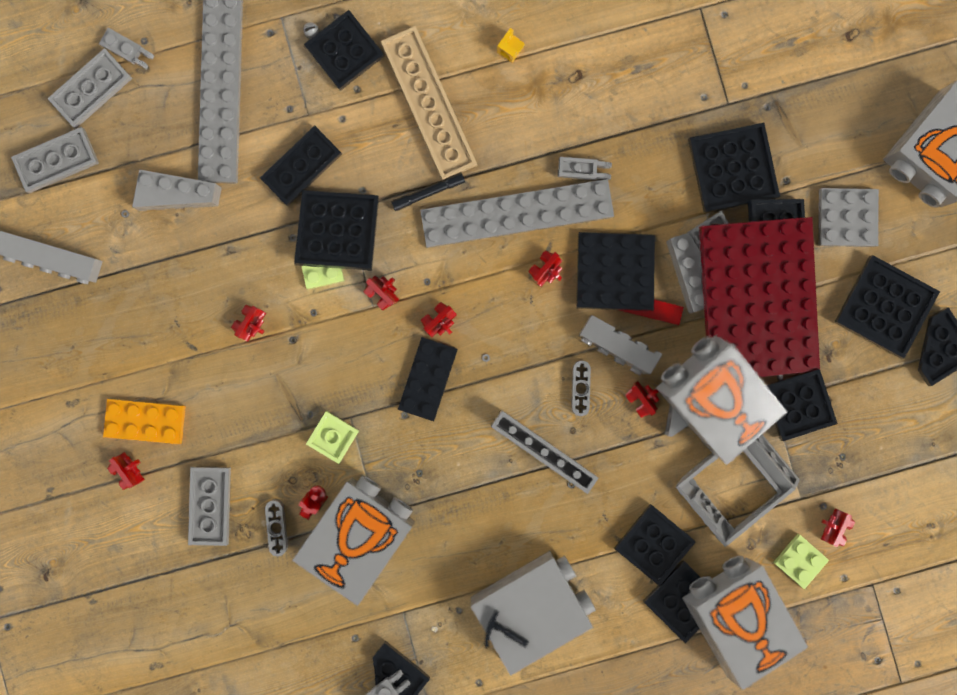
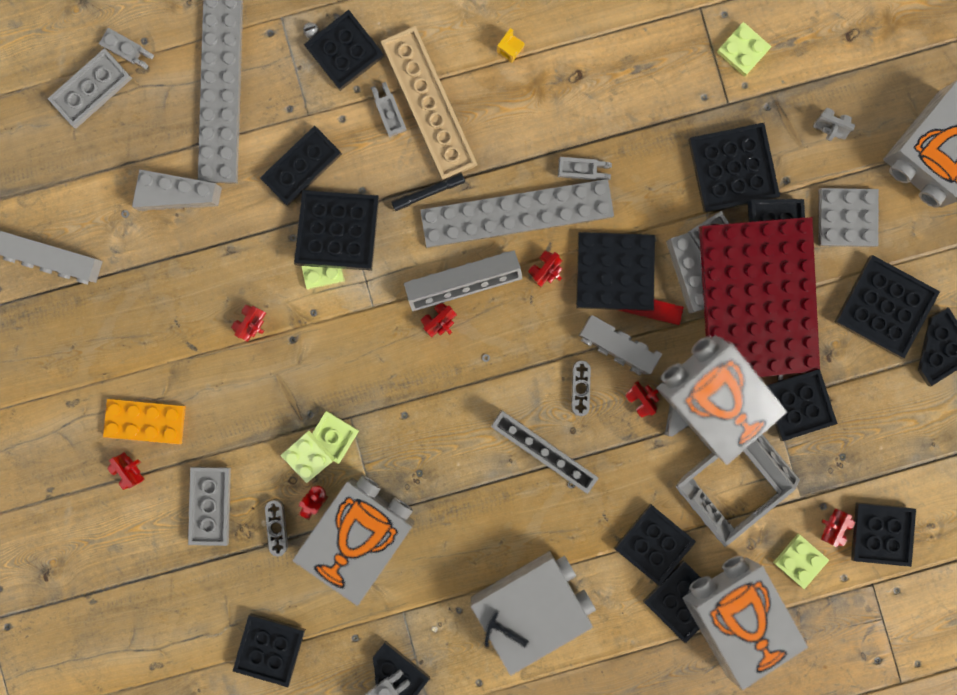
(55, 160): light grey plate -> none
(269, 650): none -> black plate
(307, 457): none -> yellowish green plate
(384, 289): red hips -> none
(389, 111): none -> light grey hinge
(427, 379): black plate -> none
(463, 280): none -> light grey brick
(743, 49): none -> yellowish green plate
(834, 126): none -> light grey hips
(883, 534): none -> black plate

